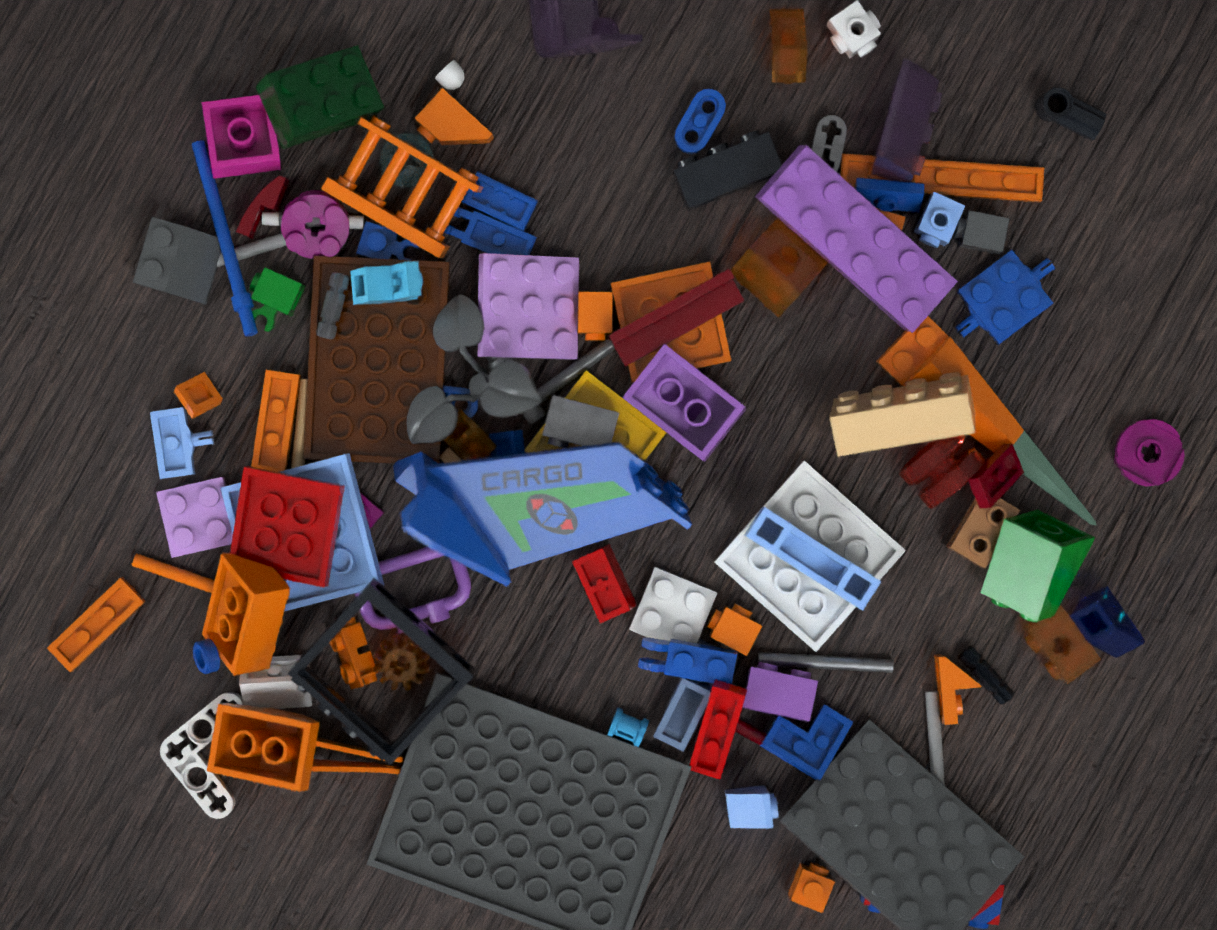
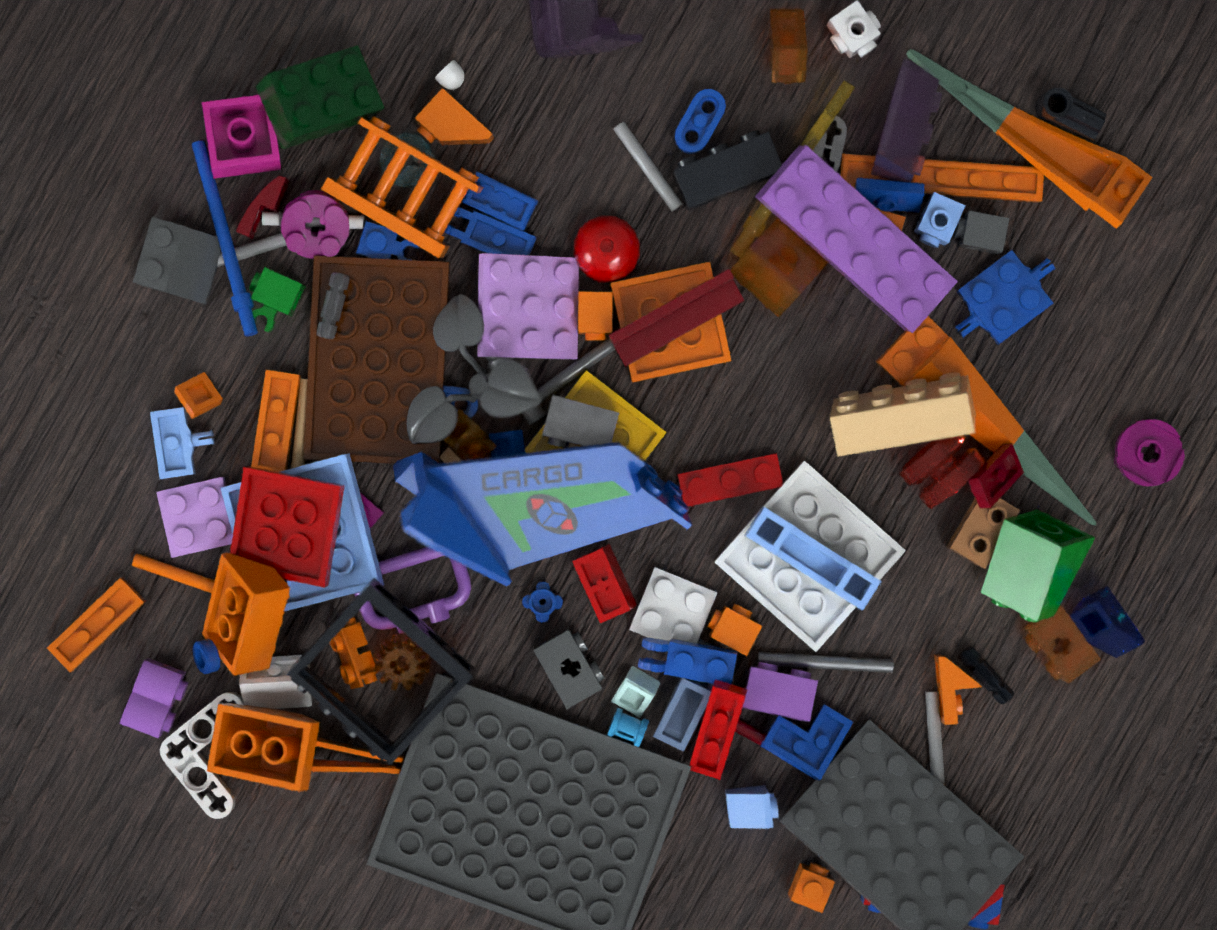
(154, 698): none -> medium lavender brick
(386, 283): medium azure brick -> none
(542, 592): none -> blue plate
(569, 687): none -> dark grey brick
(606, 248): none -> red cylinder
(636, 691): none -> light aqua slope
(647, 166): none -> light grey bar
(684, 402): medium lavender slope -> none
(730, 480): none -> red plate
(755, 225): none -> clear yellow bar
(1081, 169): none -> orange plate

